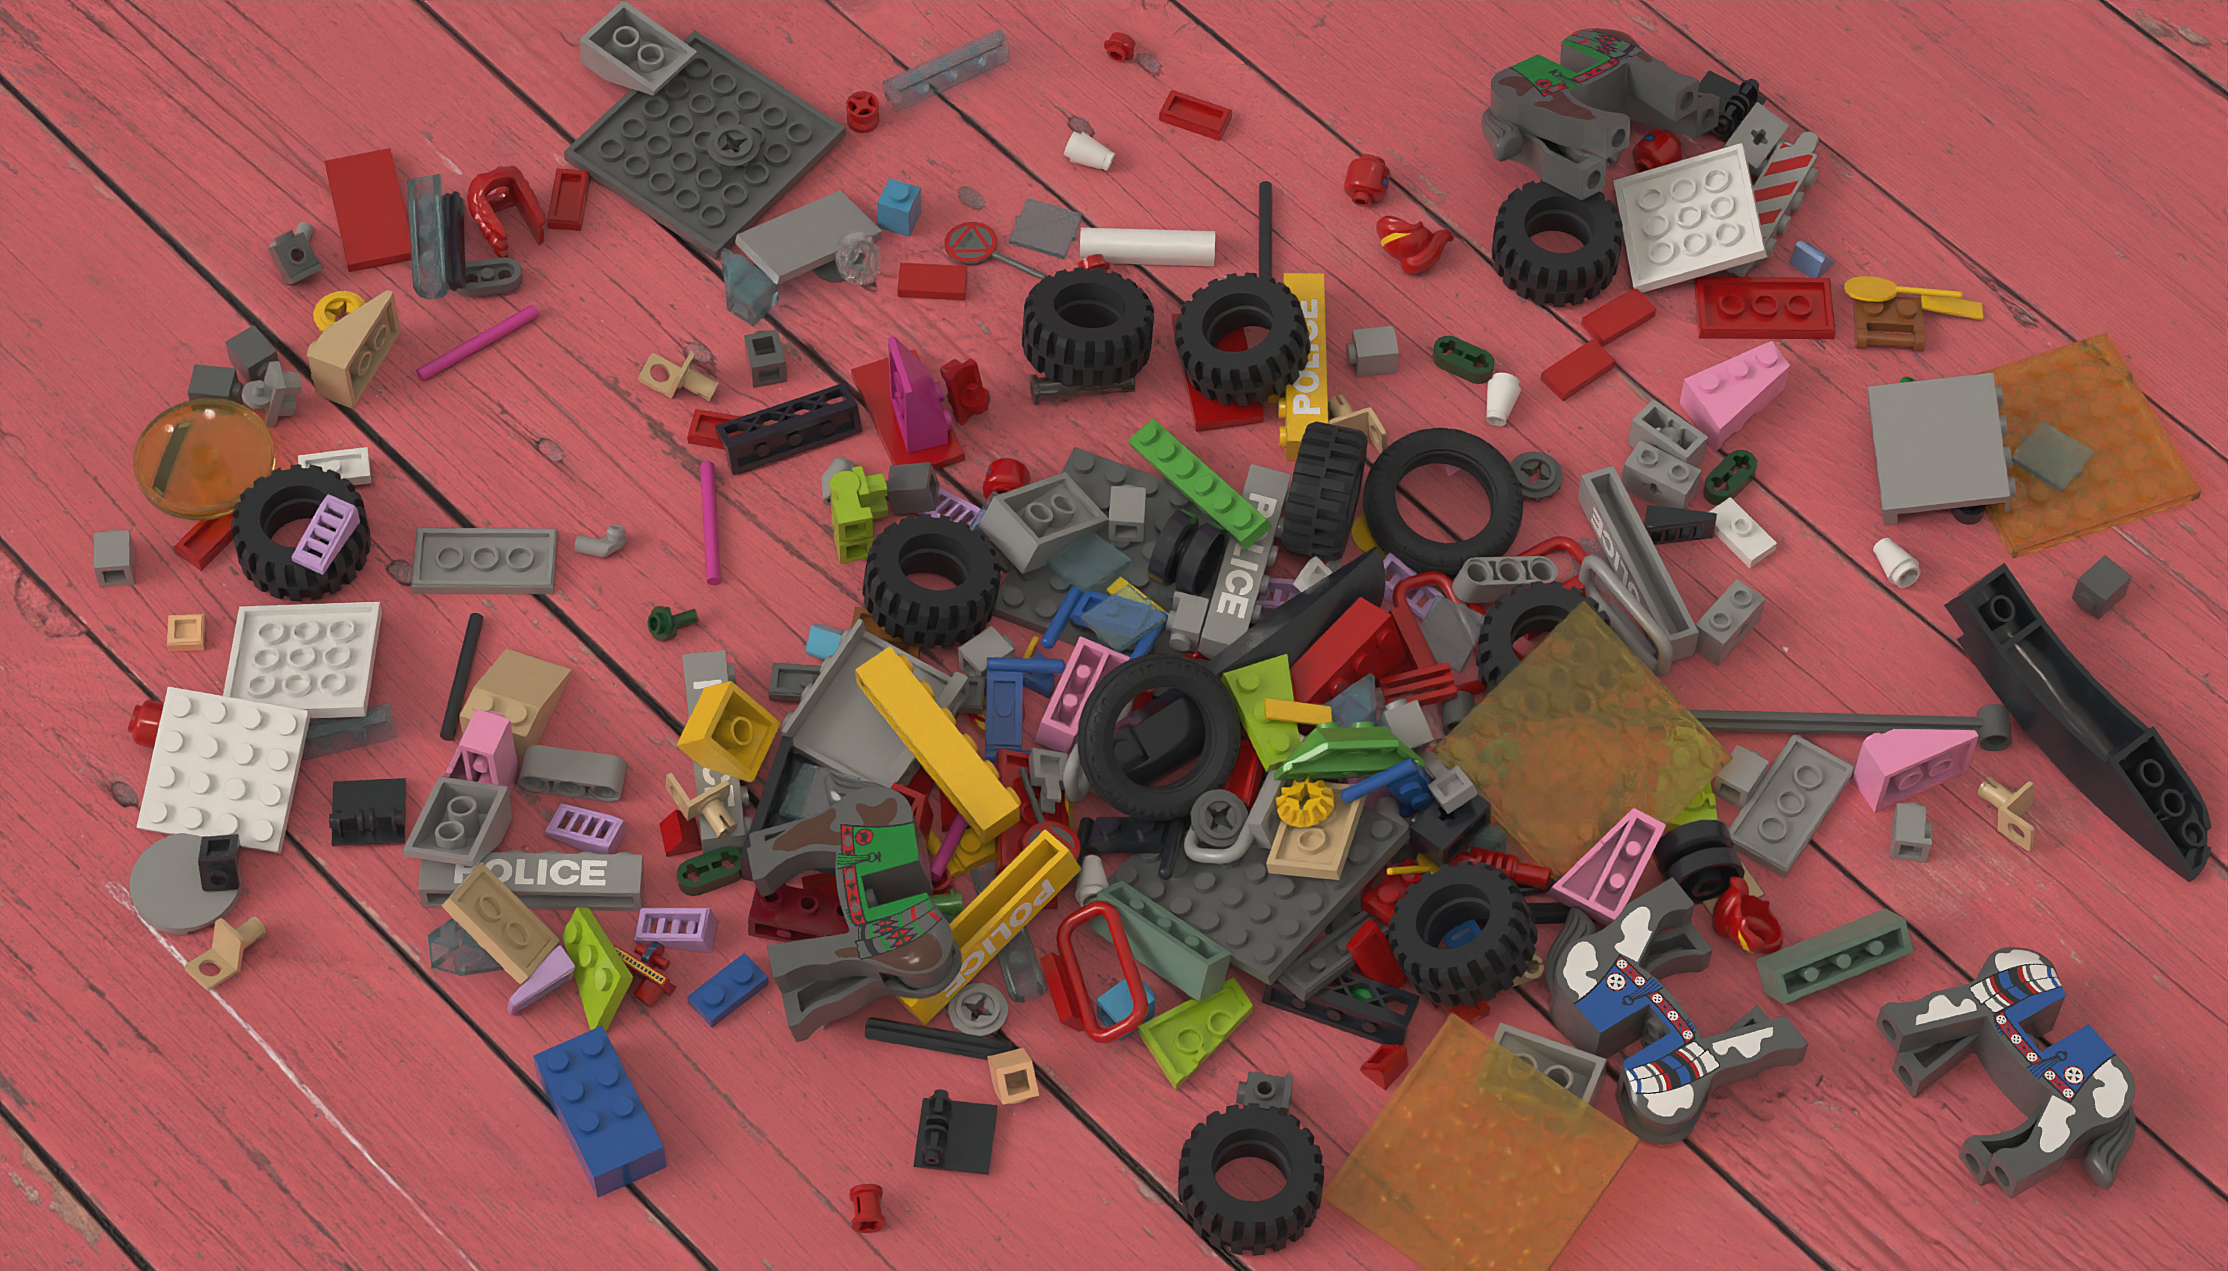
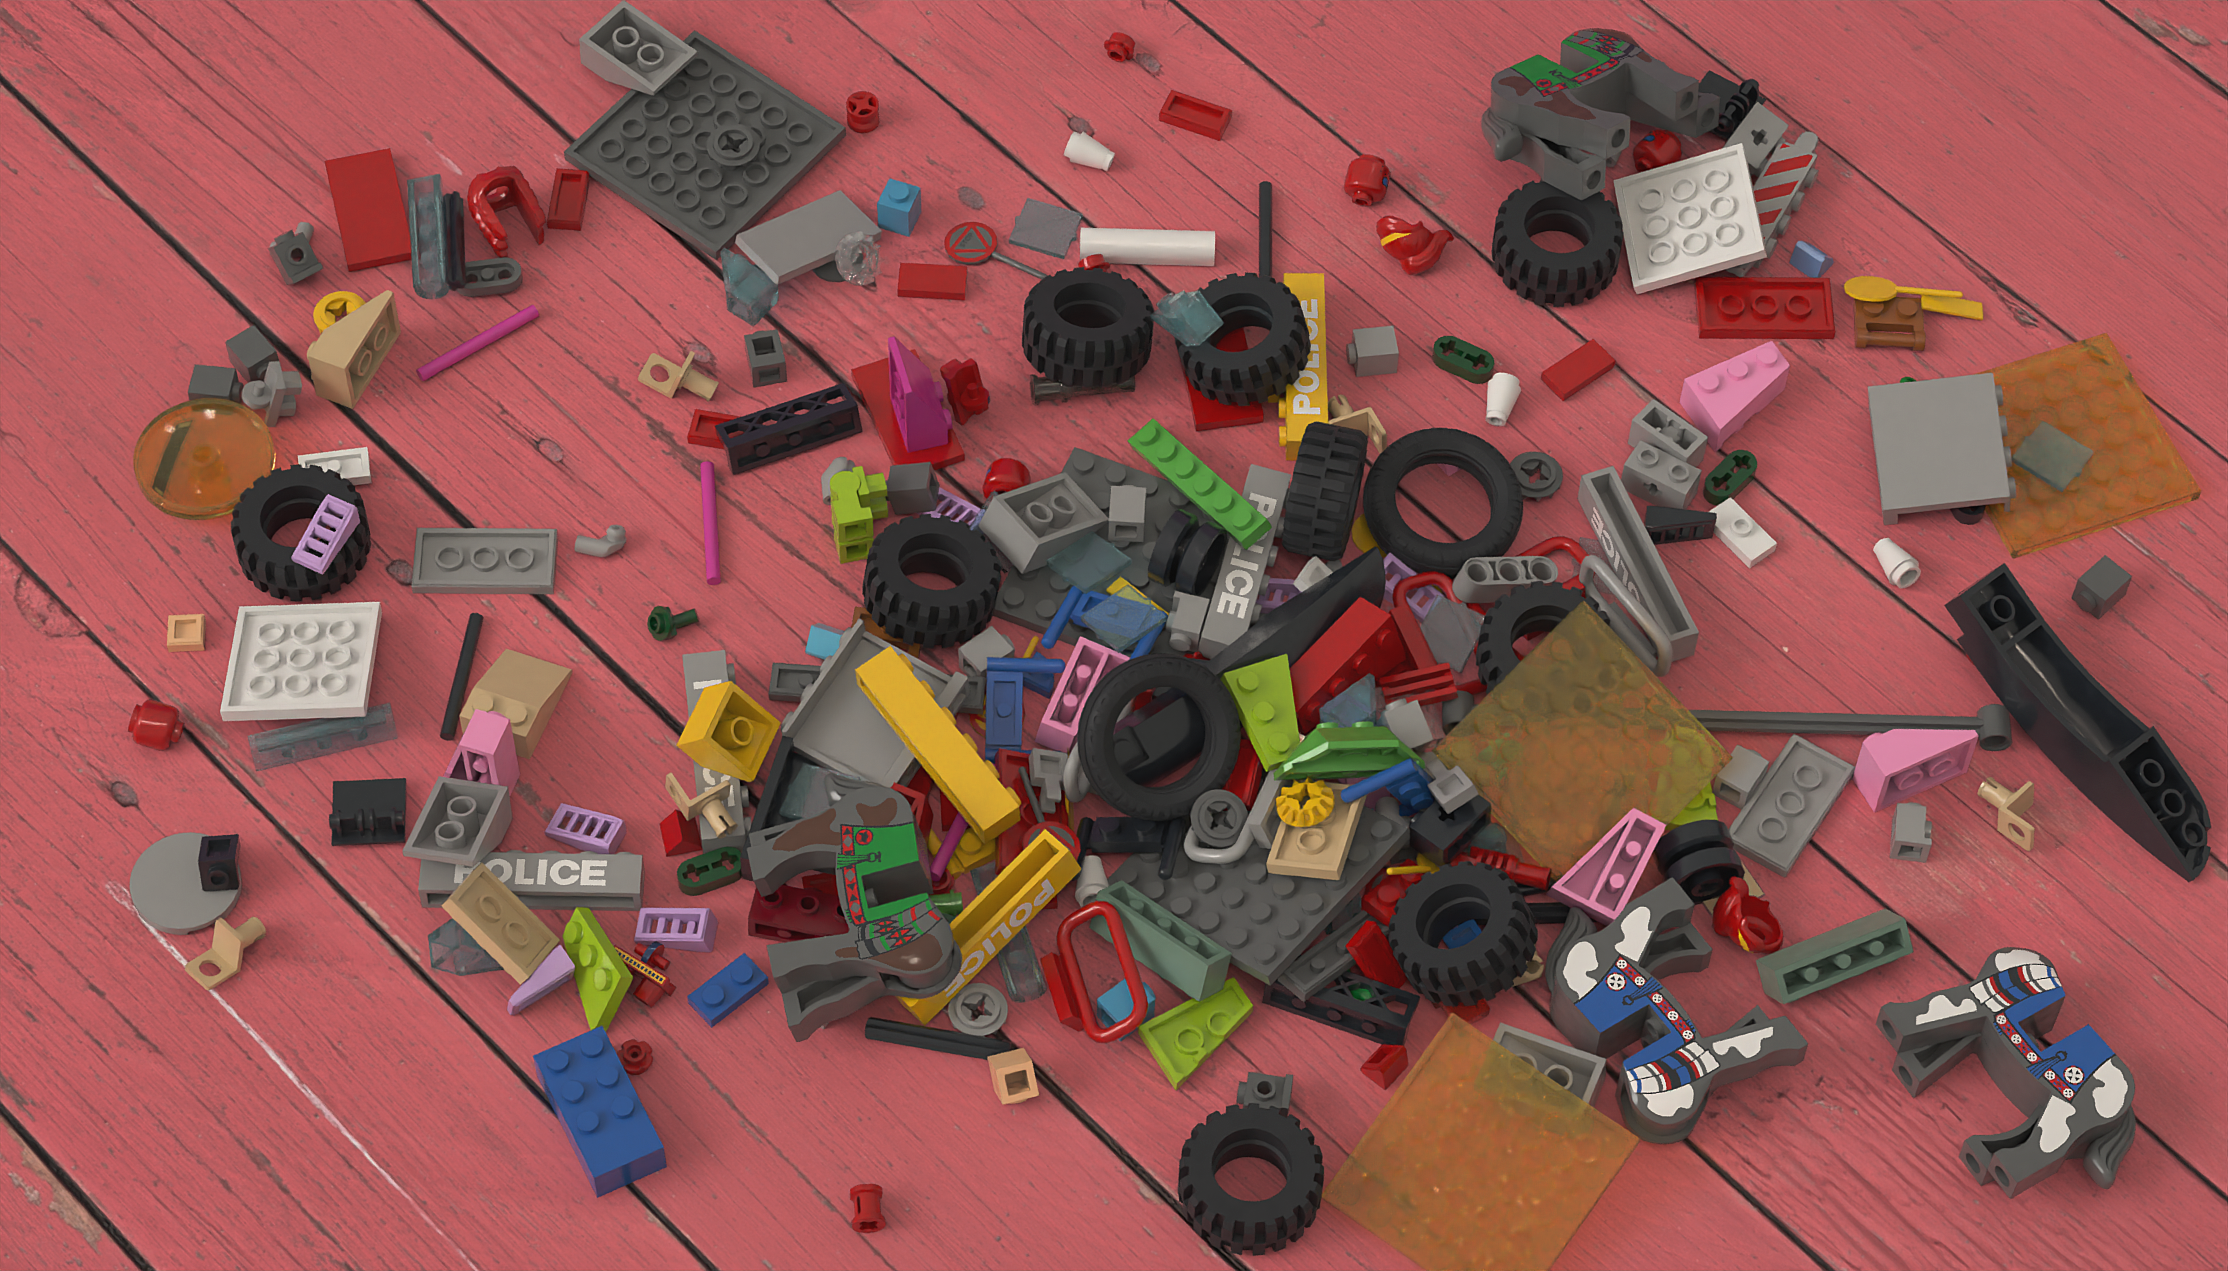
(114, 558): light grey brick -> none
(205, 541): red tile -> none
(224, 768): white plate -> none
(572, 773): light grey beam -> none
(637, 1065): none -> red plate
(946, 70): clear light blue brick -> none
(955, 1135): black hinge -> none
(1187, 317): none -> clear light blue slope
(1297, 712): yellow window -> none
(1618, 317): red tile -> none
(1728, 622): light grey brick -> none

